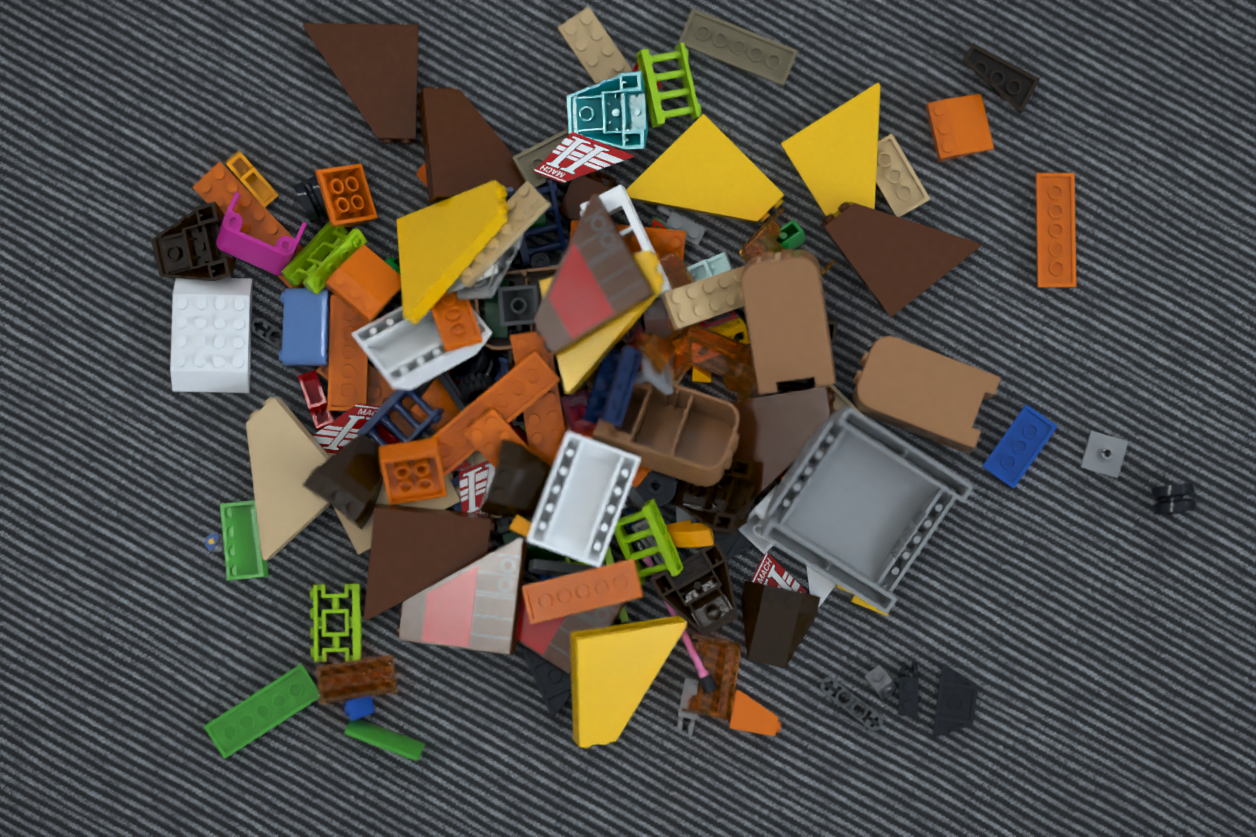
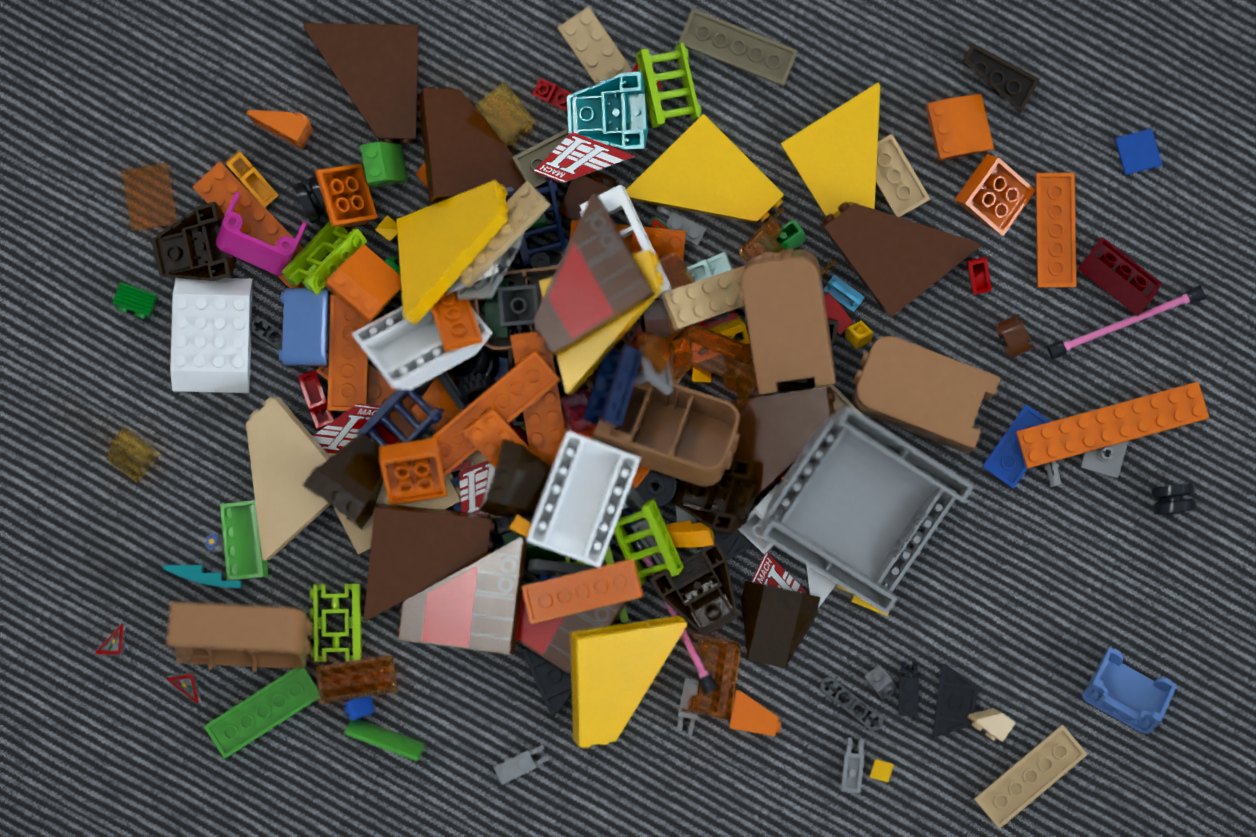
(113, 644): none -> piece
(132, 454): none -> clear yellow slope
(135, 300): none -> green brick
(149, 196): none -> clear orange piece
(186, 684): none -> piece
(196, 574): none -> teal slope
(239, 635): none -> medium nougat piece
(286, 125): none -> orange slope
(383, 164): none -> bright green slope
(387, 229): none -> yellow slope
(505, 114): none -> clear yellow slope
(519, 765): none -> light grey hinge
(551, 94): none -> red slope
(836, 312): none -> red slope
(844, 293): none -> medium azure hinge
(852, 767): none -> light grey hinge
(859, 334): none -> yellow slope
(881, 770): none -> yellow slope
(979, 275): none -> red slope
(993, 722): none -> tan slope
(995, 194): none -> orange slope
(1014, 336): none -> reddish brown brick
(1030, 776): none -> tan plate
(1054, 480): none -> light grey pin
(1112, 425): none -> orange plate
(1119, 276): none -> dark red slope
(1128, 693): none -> medium blue windscreen
(1138, 152): none -> blue tile
(1191, 296): none -> bright pink hose

